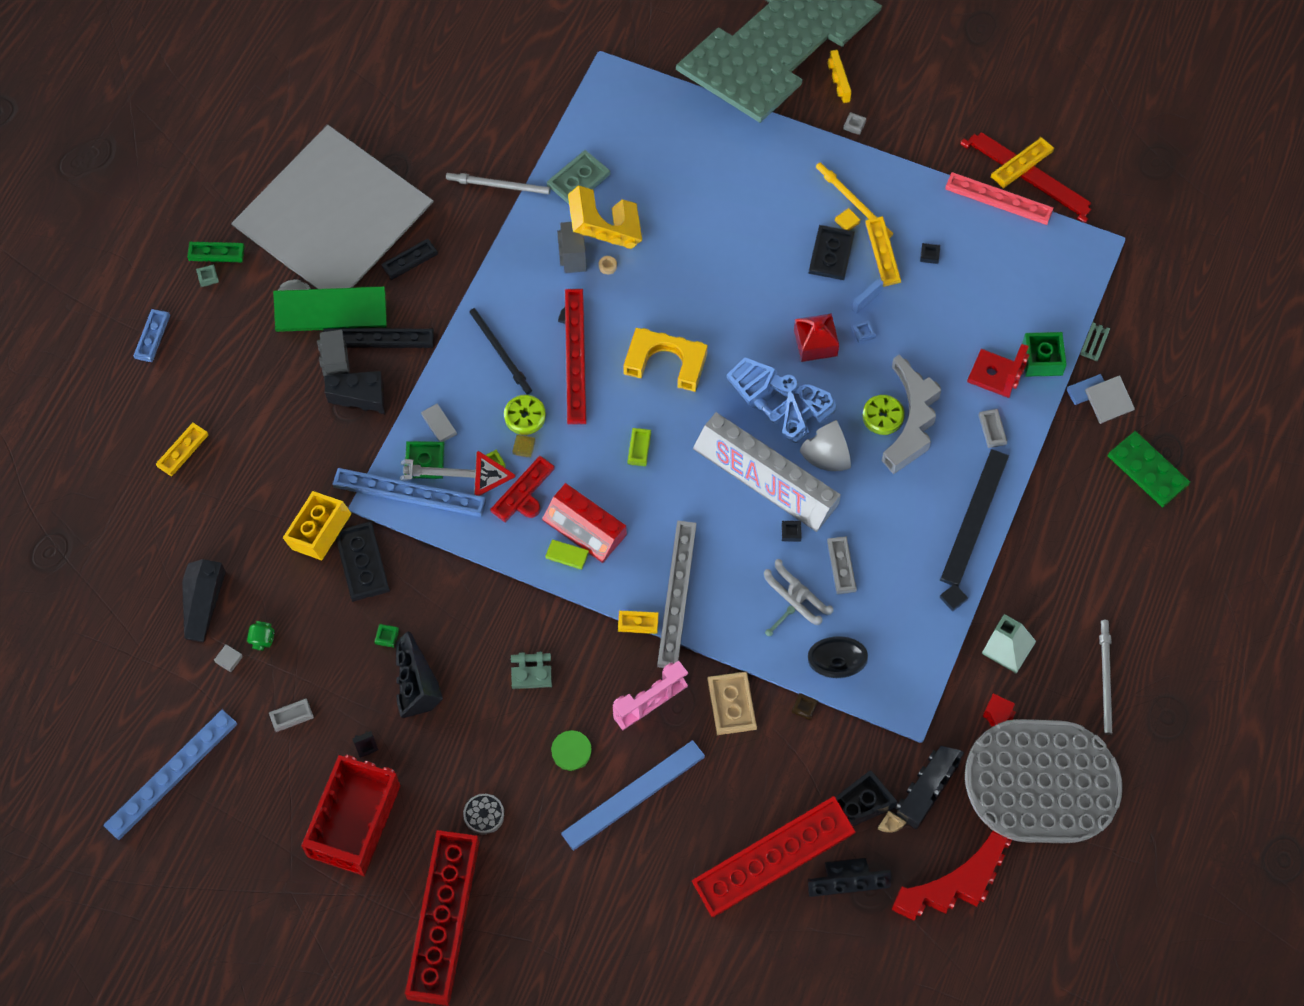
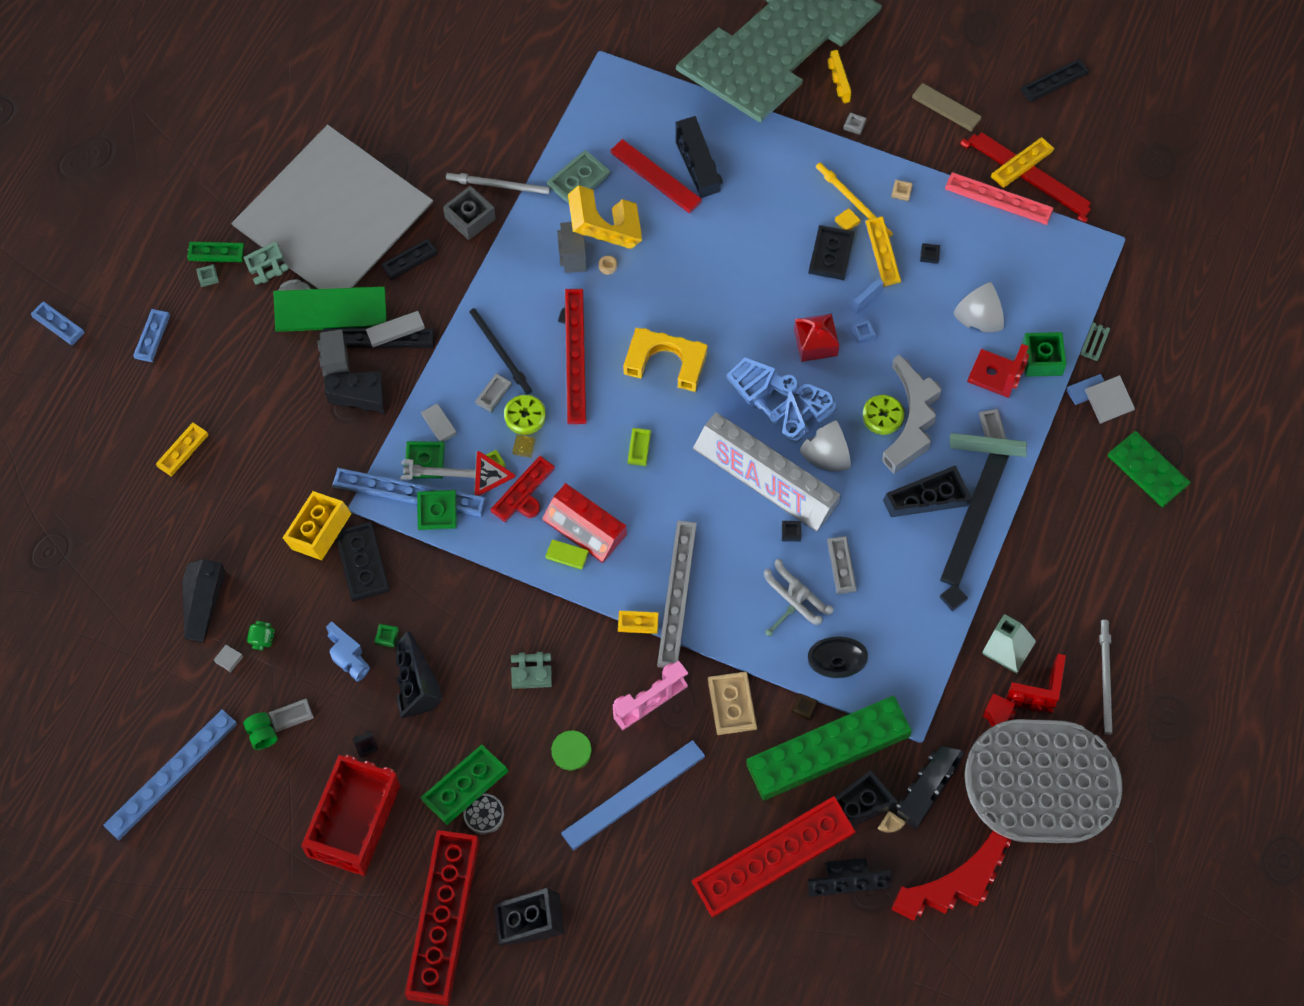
(57, 323): none -> medium blue tile
(260, 731): none -> green wheel
(264, 258): none -> sand green plate
(347, 653): none -> medium blue plate
(395, 329): none -> light grey tile
(437, 510): none -> green tile
(464, 784): none -> green plate
(469, 213): none -> dark grey brick
(493, 393): none -> light grey tile
(529, 917): none -> black slope
(656, 176): none -> red tile
(697, 157): none -> black wedge
(828, 748): none -> green brick
(902, 190): none -> tan tile
(932, 493): none -> black wedge
(946, 107): none -> dark tan tile
(981, 310): none -> light grey brick
(988, 445): none -> sand green tile
(1037, 698): none -> red bracket
(1054, 80): none -> black tile

